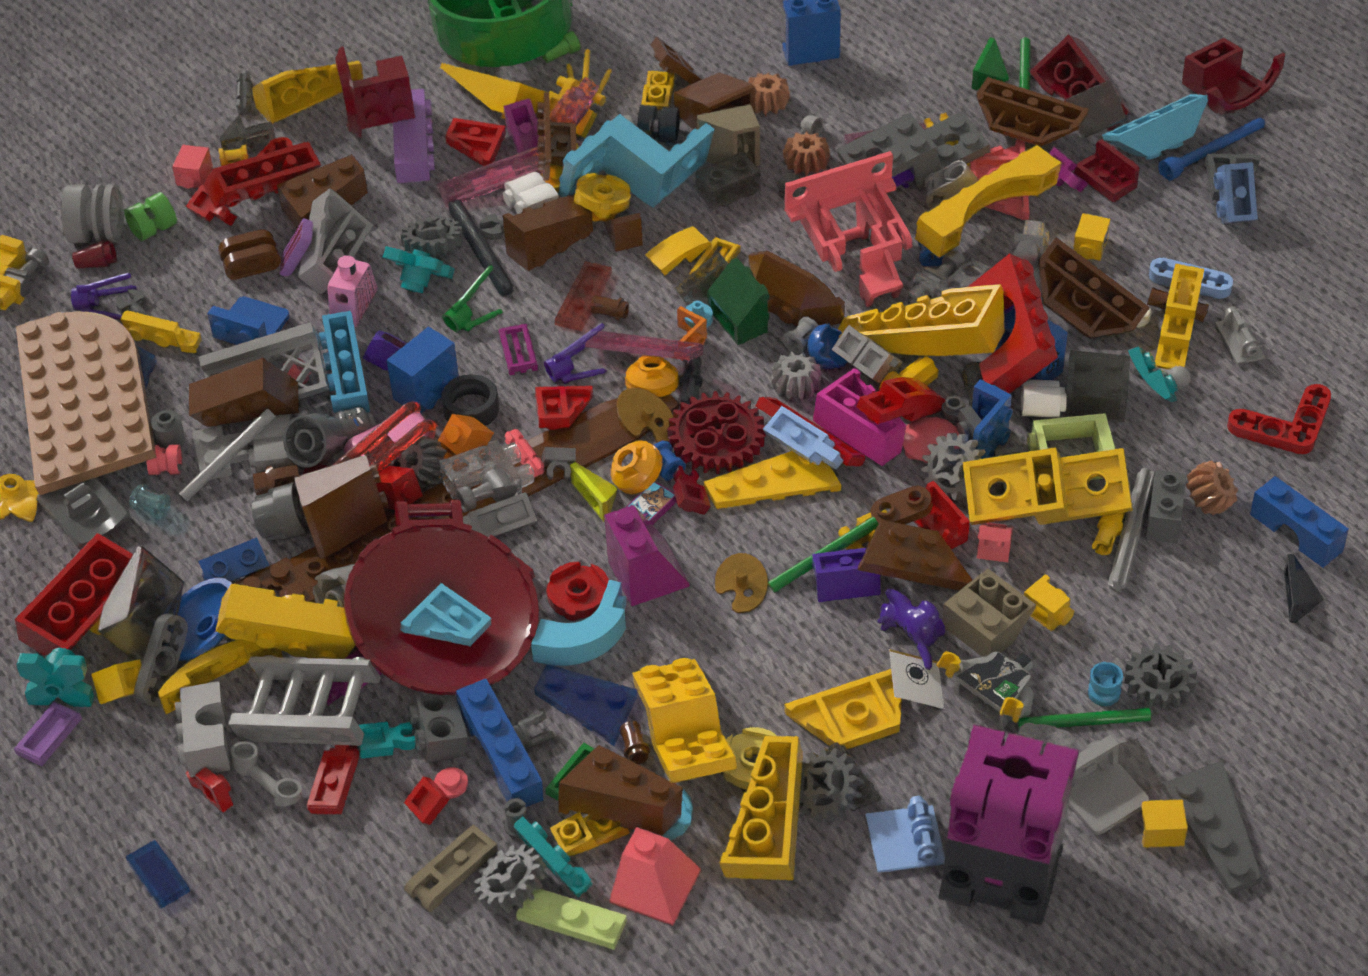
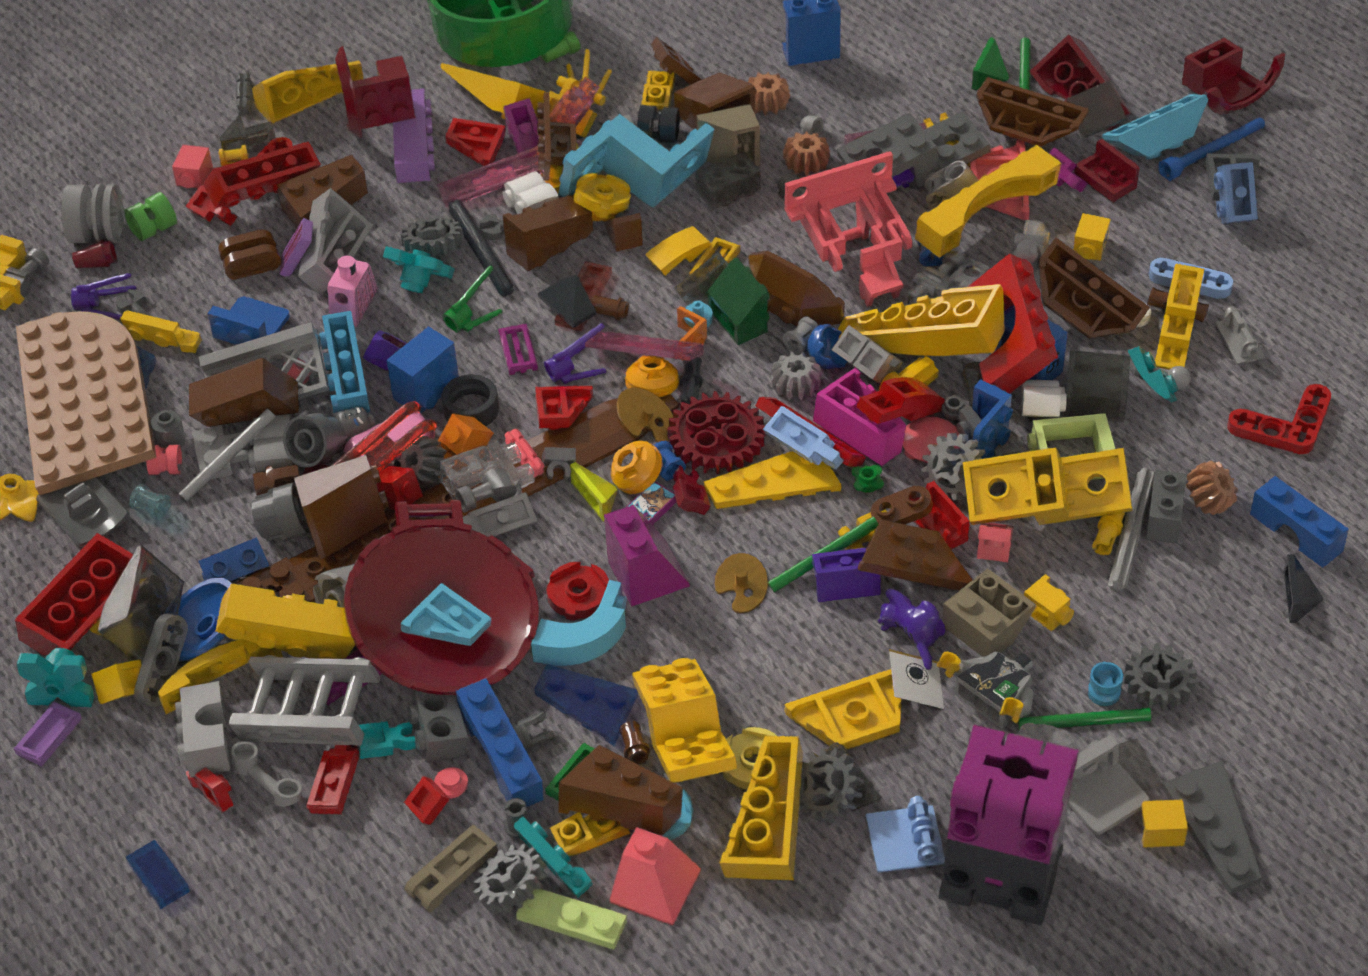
(569, 300): none -> black slope
(866, 484): none -> green plate

